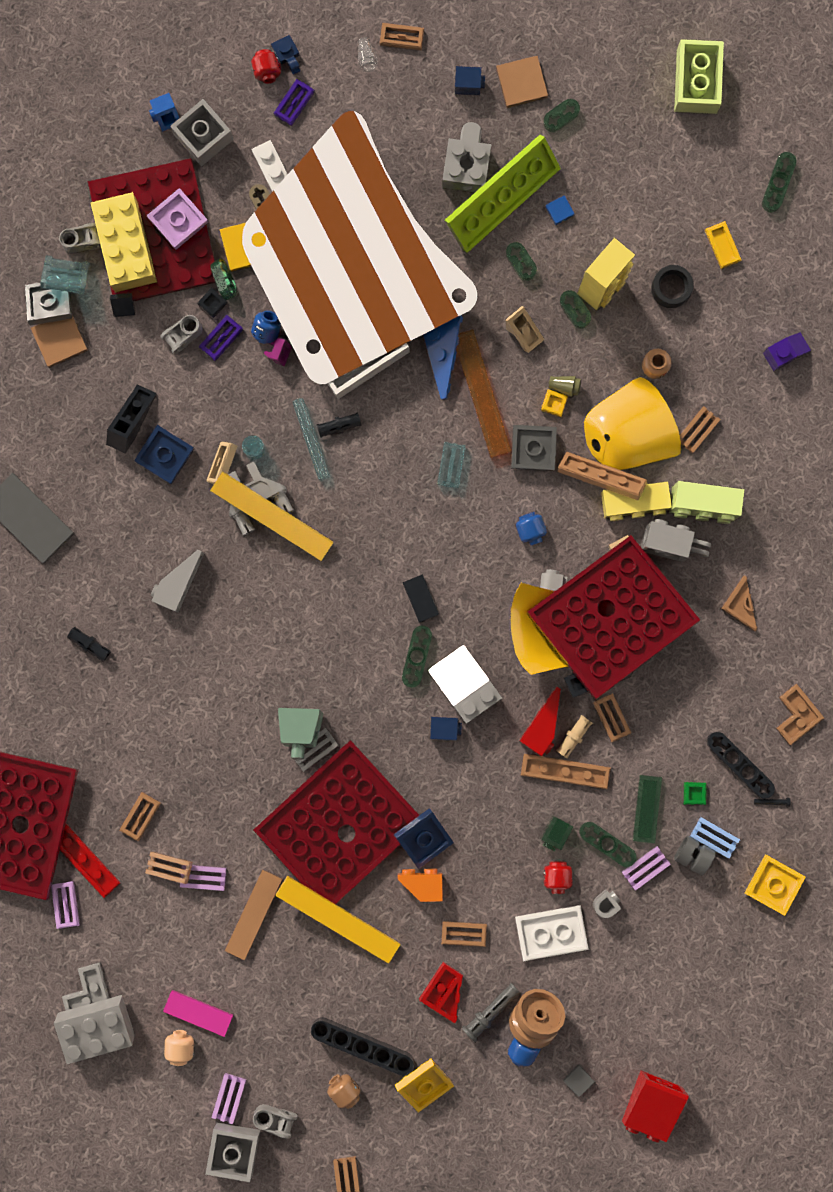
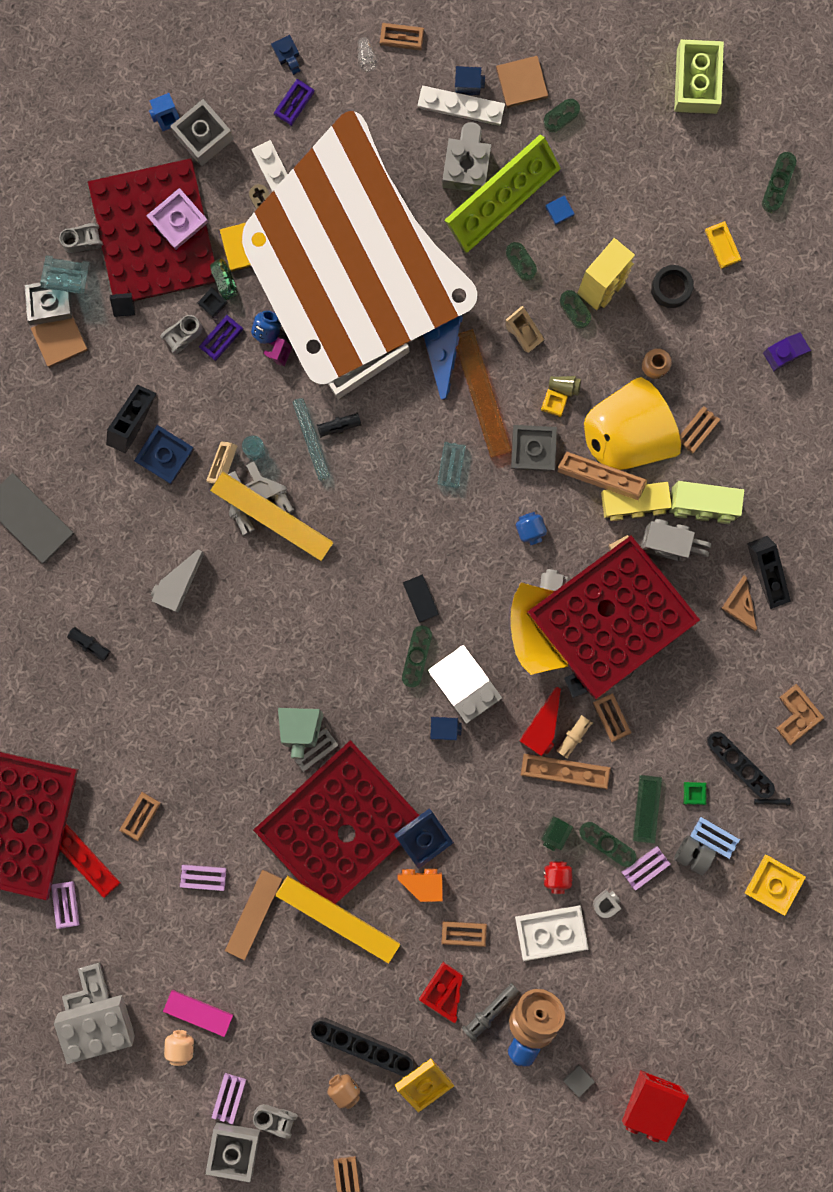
(123, 242): light yellow brick -> none
(152, 864): tile -> none
(266, 66): red head -> none
(461, 105): none -> white plate
(769, 570): none -> black slope

